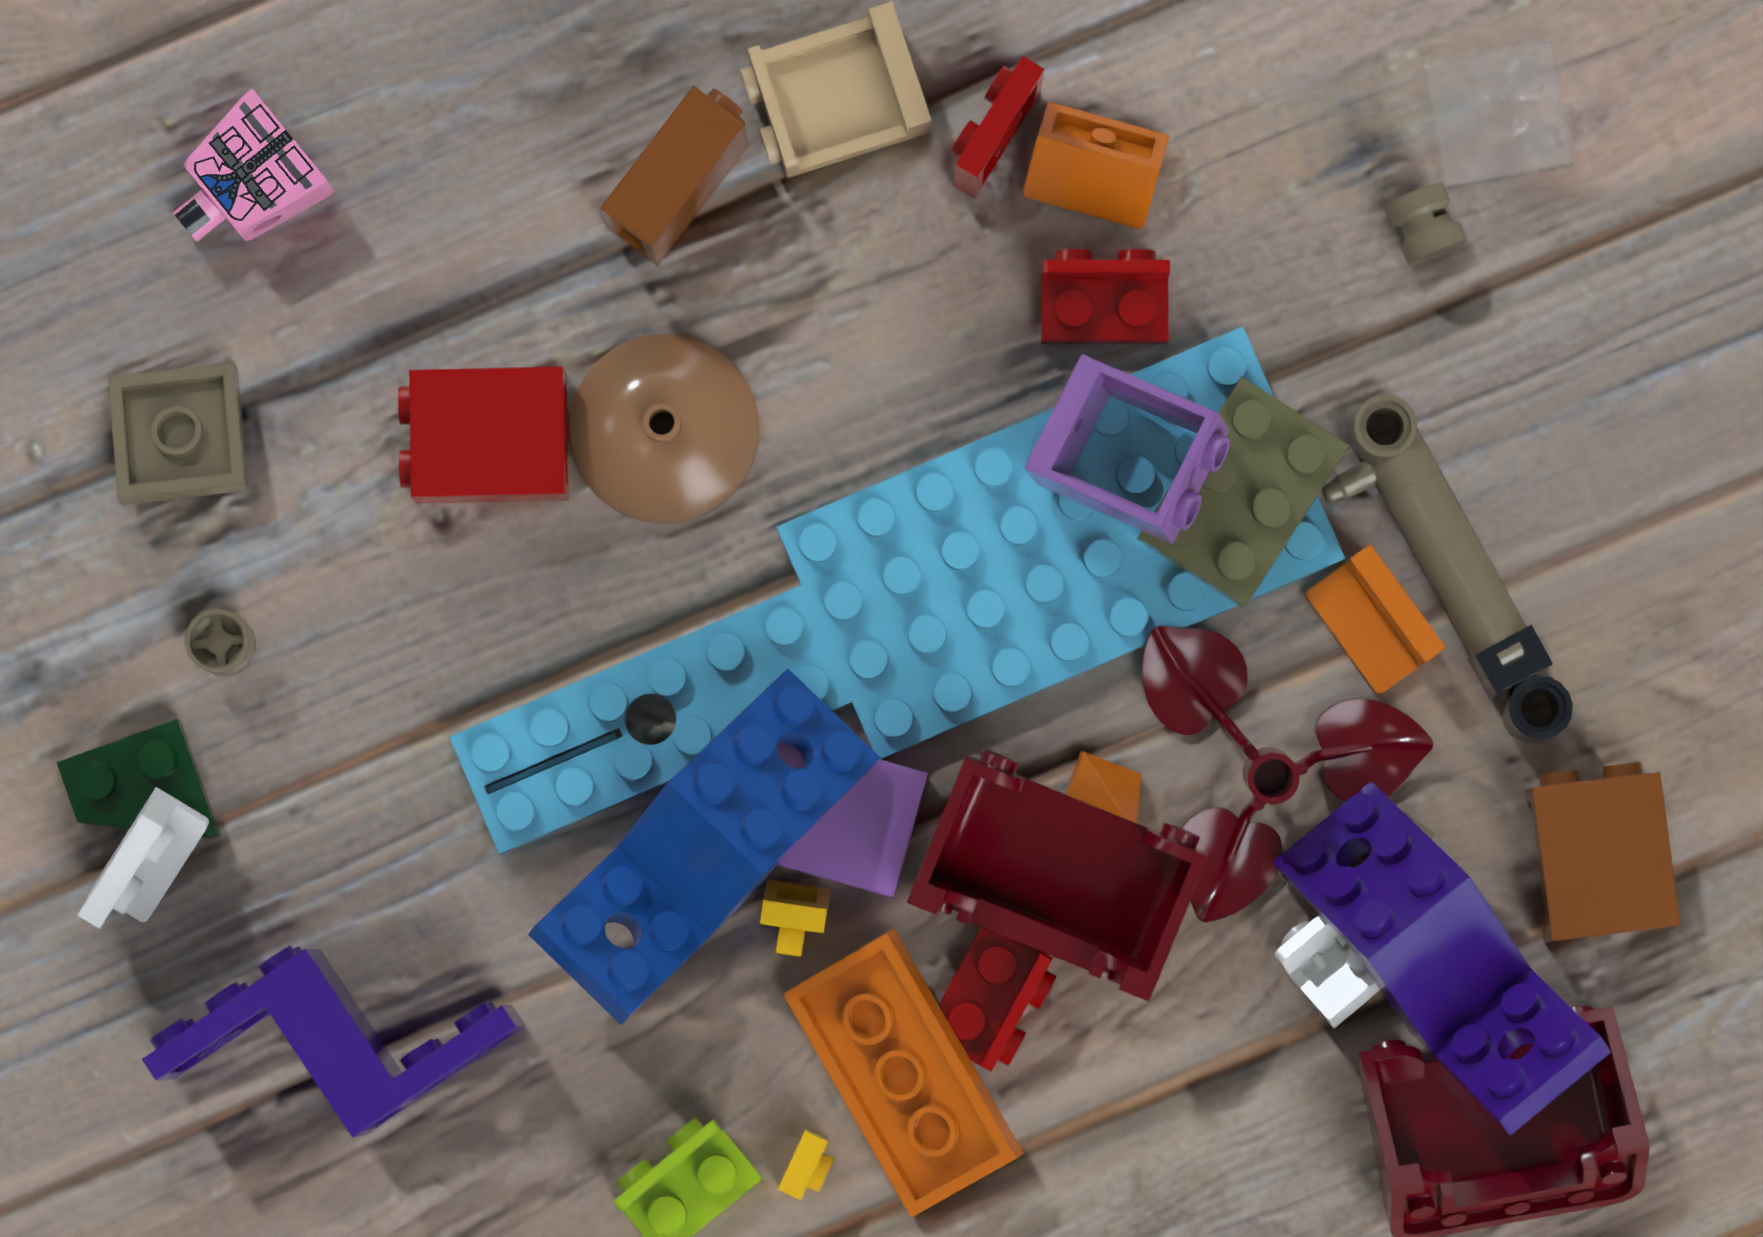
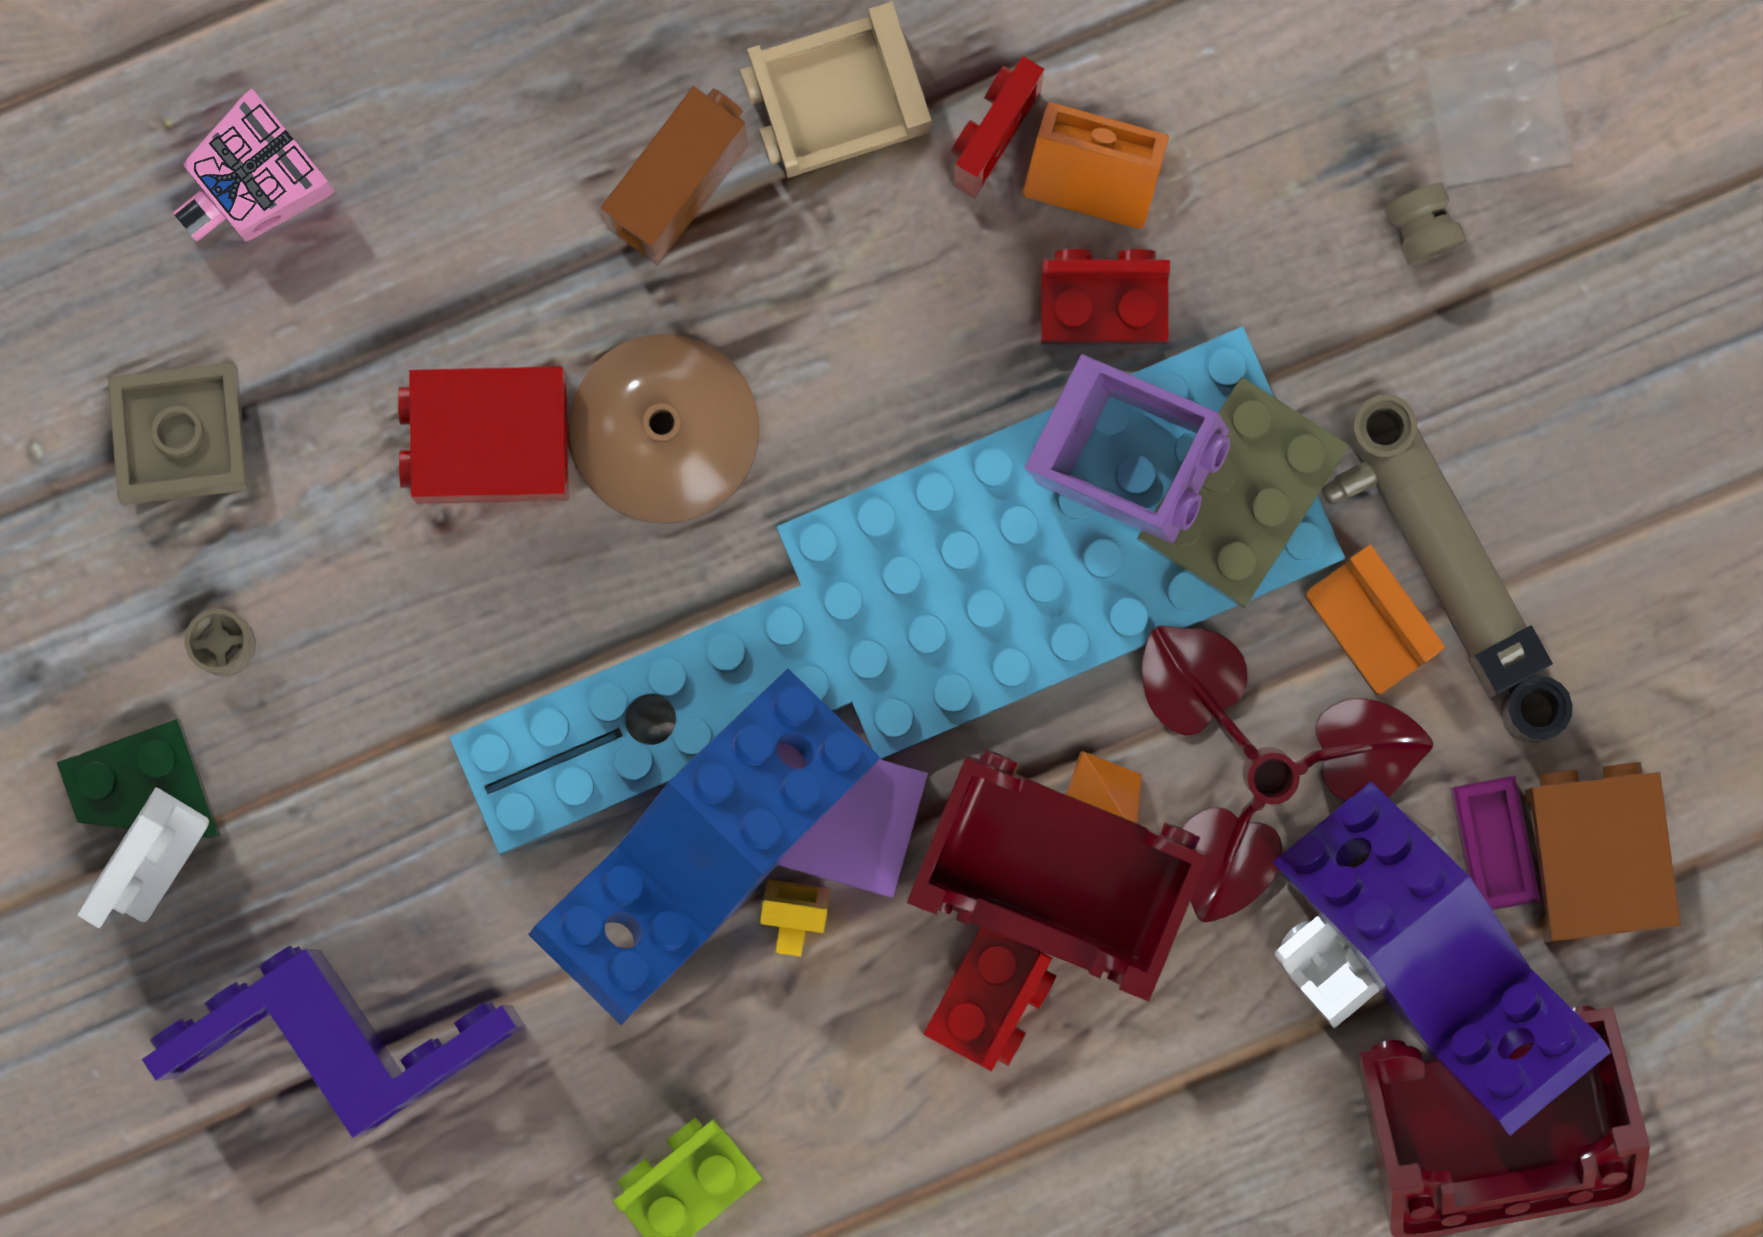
(807, 1167): yellow plate -> none
(903, 1073): orange plate -> none
(1495, 841): none -> magenta tile

